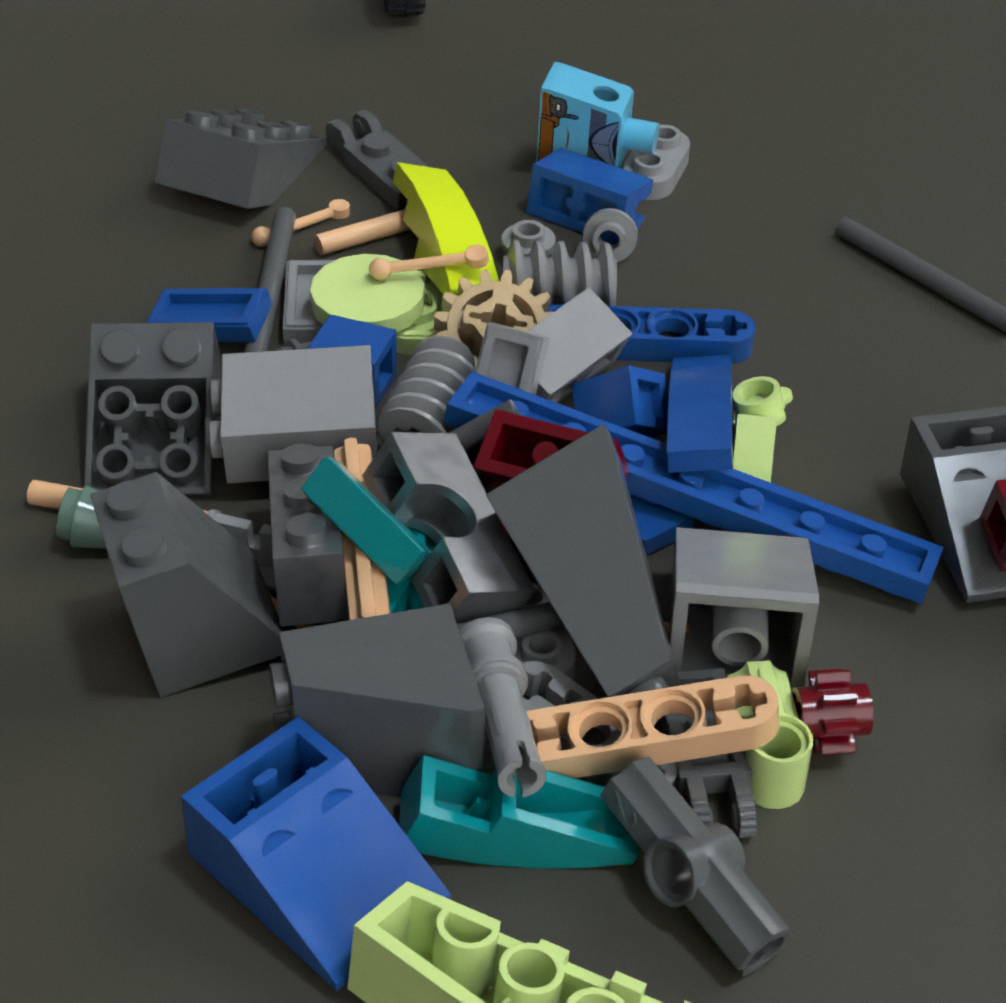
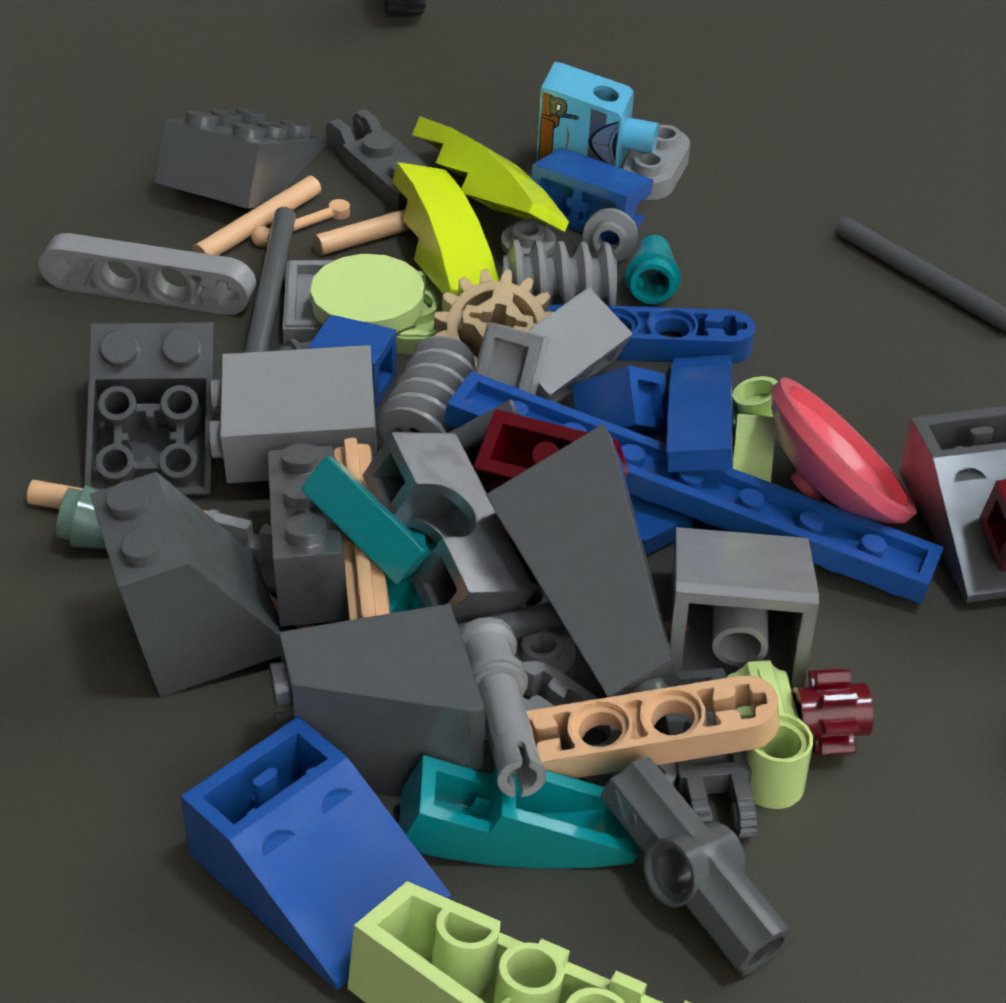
(69, 267): none -> light grey beam
(235, 311): blue tile -> none
(260, 216): none -> light nougat bar
(474, 256): light nougat hinge -> none
(490, 176): none -> neon yellow slope
(653, 270): none -> teal cone
(835, 458): none -> coral dish

